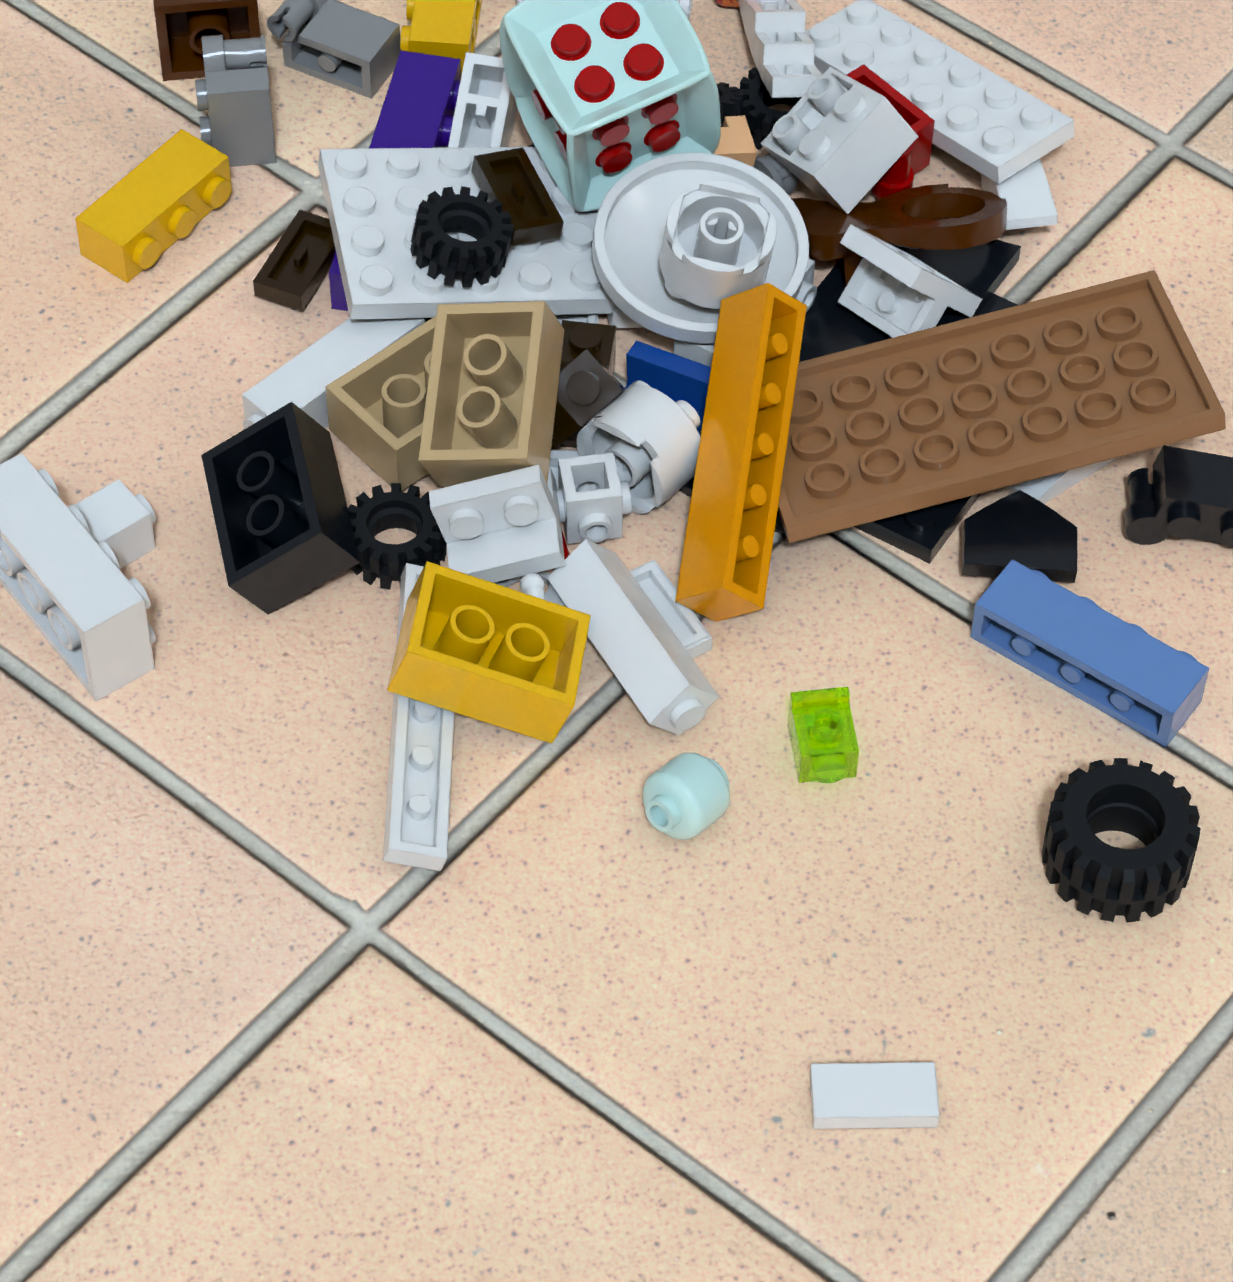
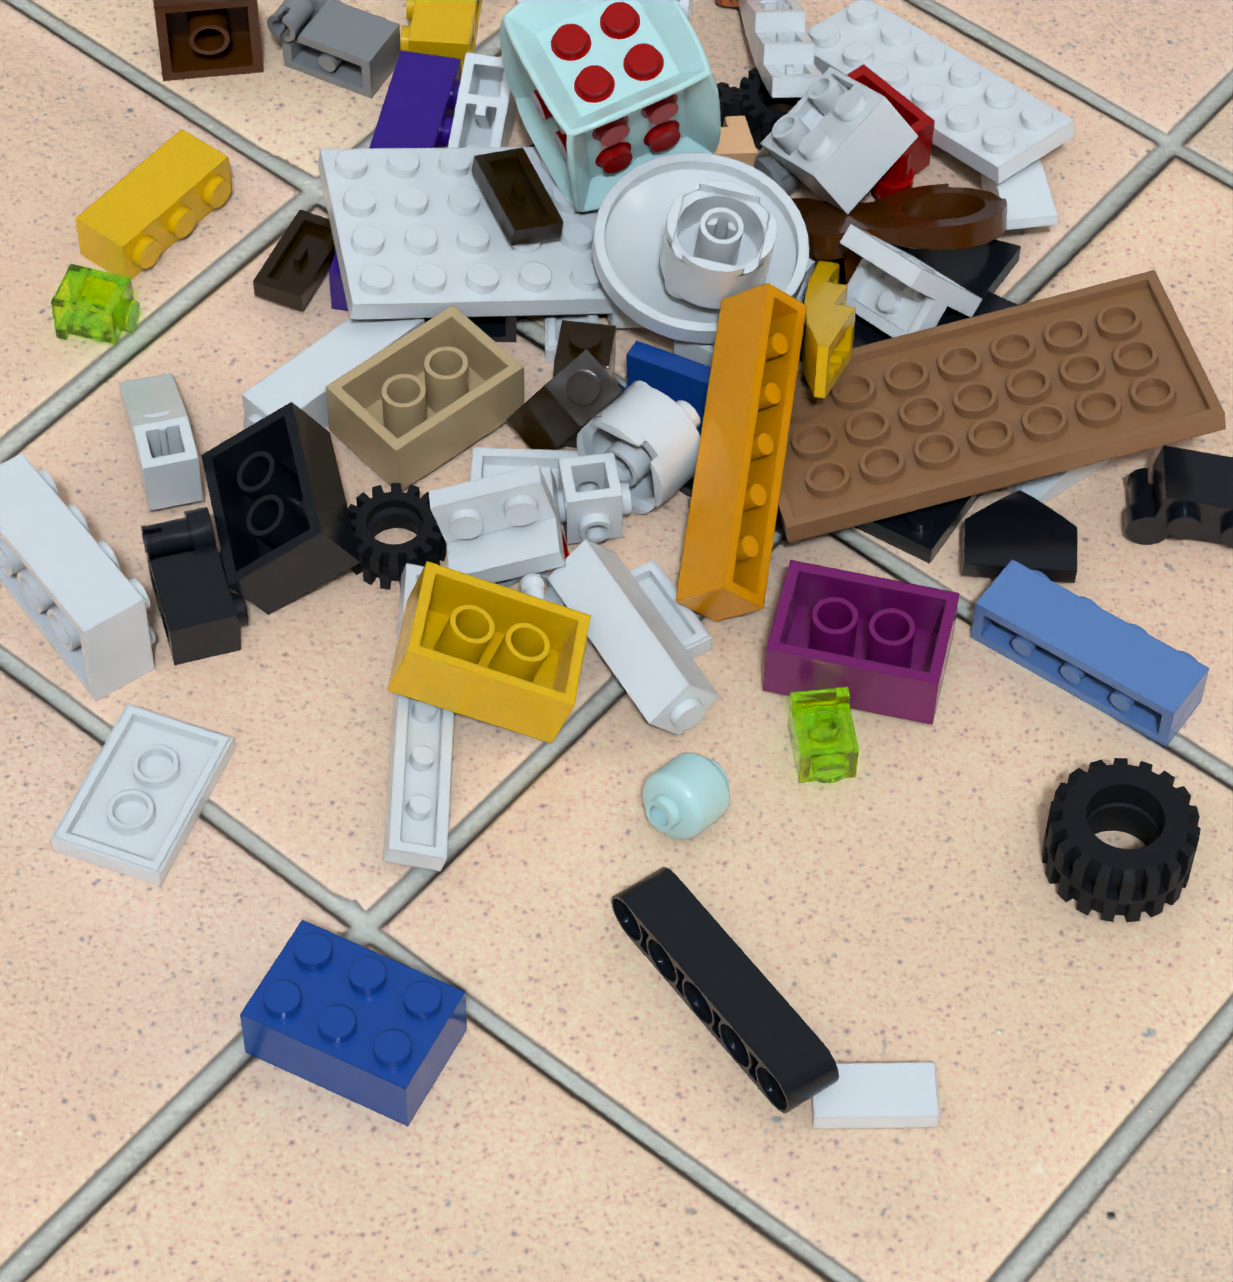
(94, 305): none -> clear neon green brick
(120, 521): white brick -> none
(143, 794): none -> white tile
(162, 441): none -> white slope
(193, 588): none -> black hinge
(237, 100): light grey hinge -> none
(354, 1022): none -> blue brick
(464, 215): black tyre -> none
(491, 390): tan brick -> none
(725, 990): none -> black beam
(827, 329): none -> yellow slope
(861, 634): none -> magenta brick

